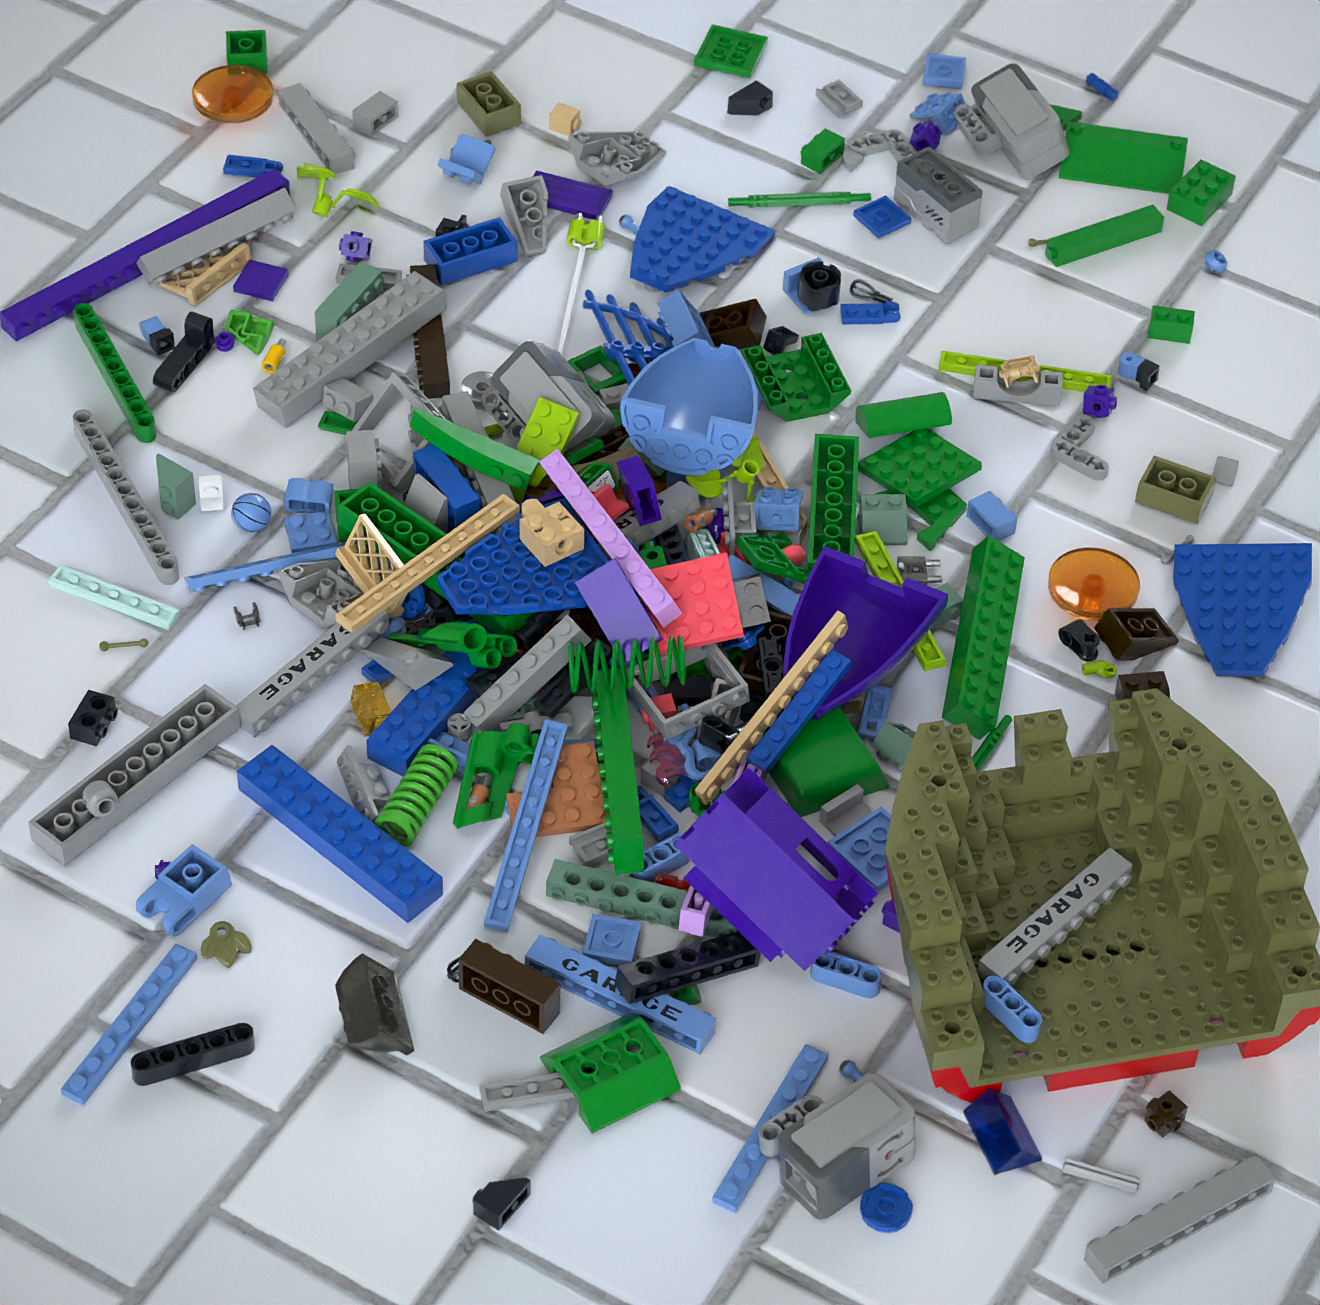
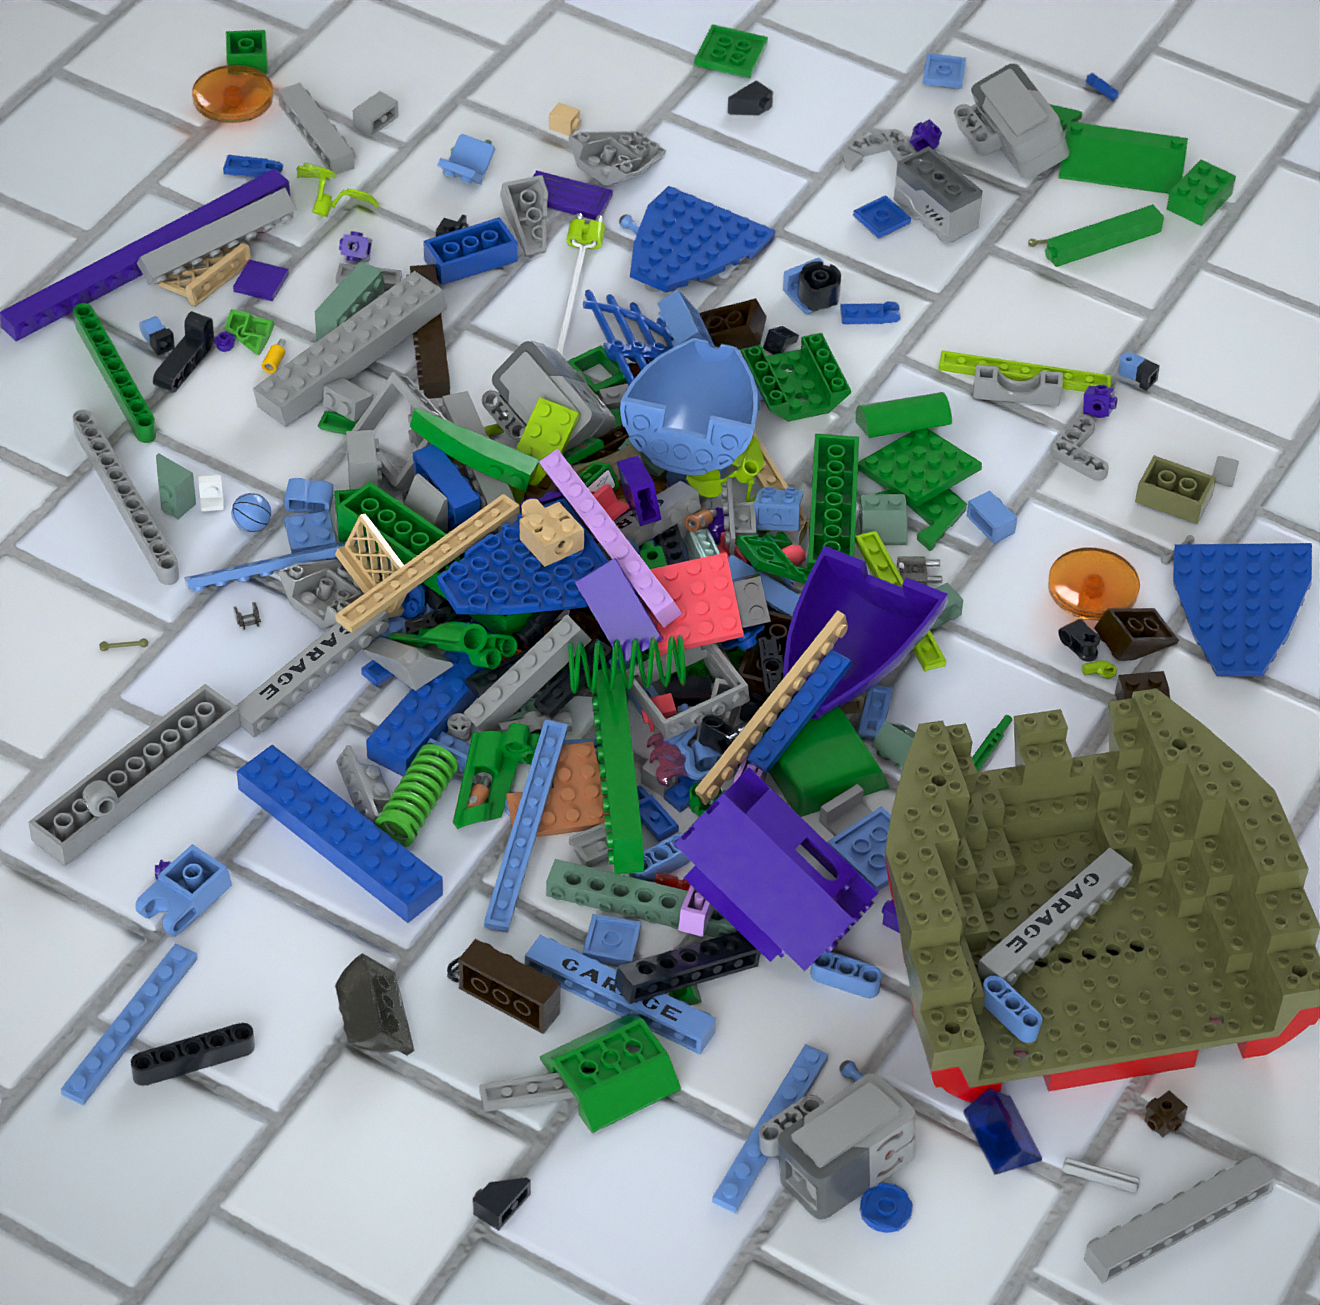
(92, 718): black brick -> none
(114, 597): light aqua tile -> none
(225, 946): olive plate -> none
(369, 706): clear yellow hinge -> none
(477, 384): light grey dish -> none
(488, 103): olive brick -> none
(799, 199): green axle -> none
(822, 151): green brick -> none
(839, 98): light grey plate -> none
(875, 296): black piece -> none
(941, 108): medium blue bracket -> none
(983, 637): green brick -> none
(1019, 367): tan piece -> none
(1171, 324): green brick -> none
(1215, 261): medium blue hat -> none

